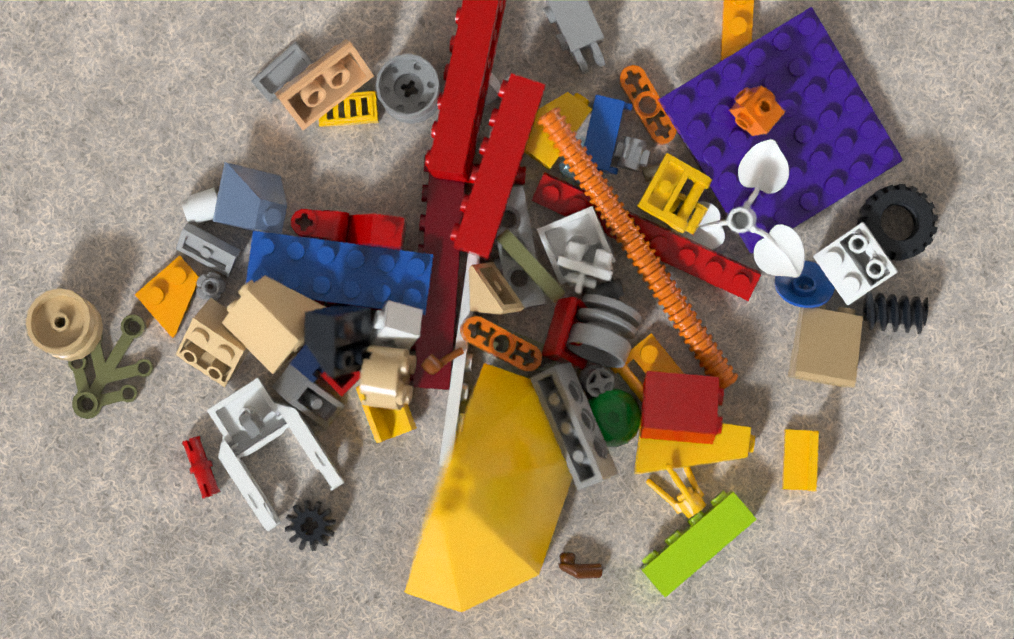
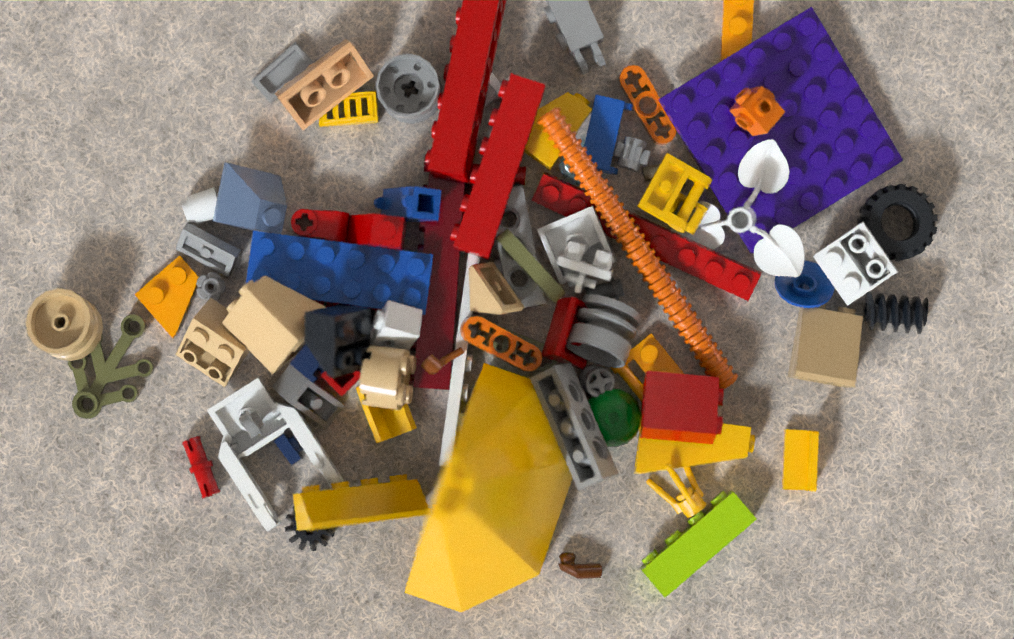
(290, 448): none -> dark blue plate
(359, 504): none -> yellow slope
(411, 202): none -> blue brick

